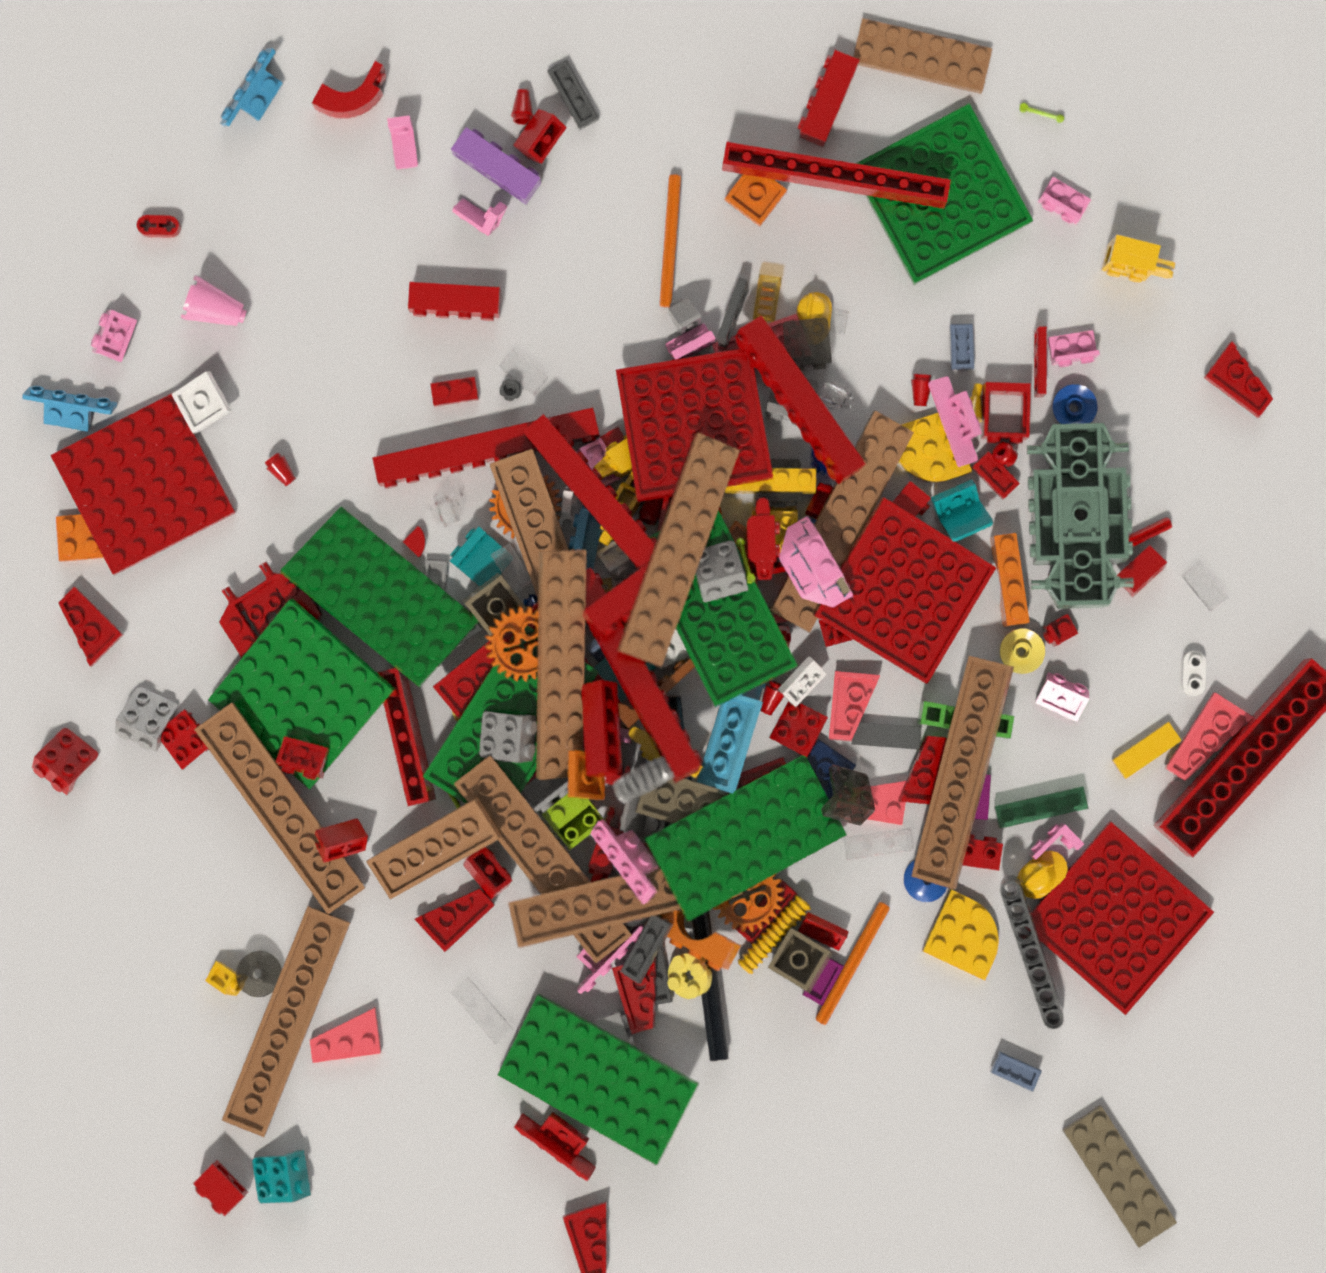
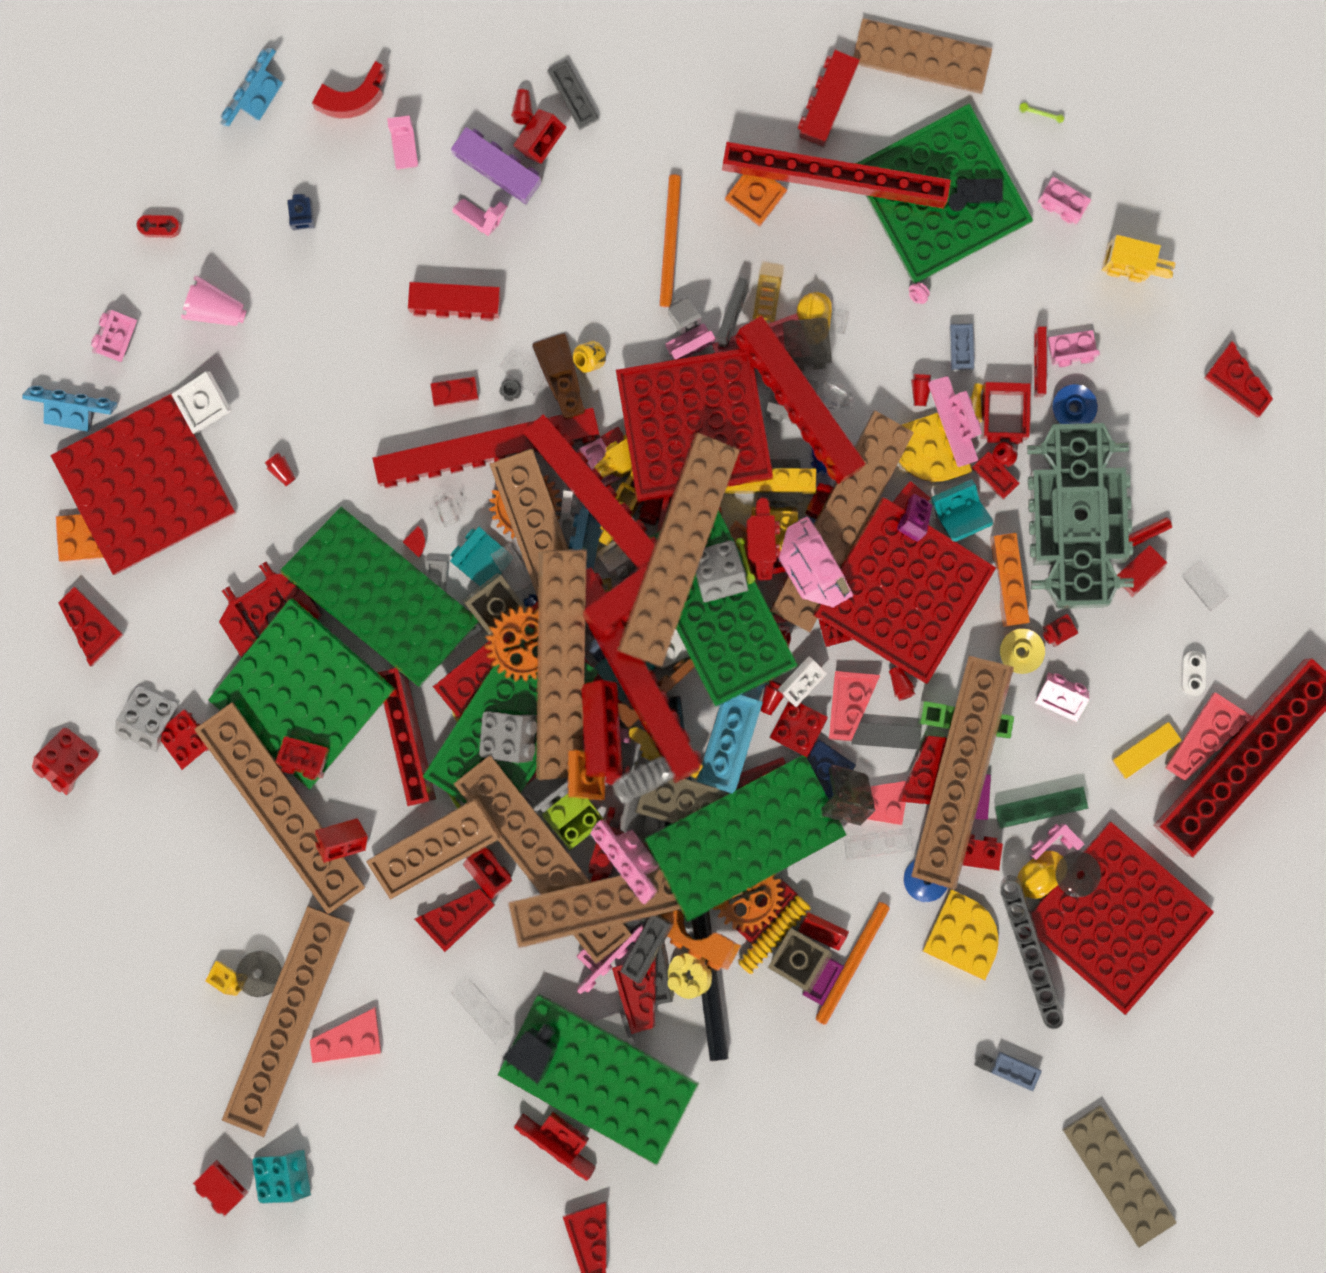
(301, 220): none -> dark blue brick
(533, 1052): none -> black torso
(560, 373): none -> reddish brown piece
(589, 356): none -> yellow head
(901, 684): none -> red cone
(916, 519): none -> magenta plate
(919, 293): none -> bright pink plate
(975, 192): none -> black hinge
(984, 1062): none -> dark grey plate
(1067, 874): none -> clear smoke dish

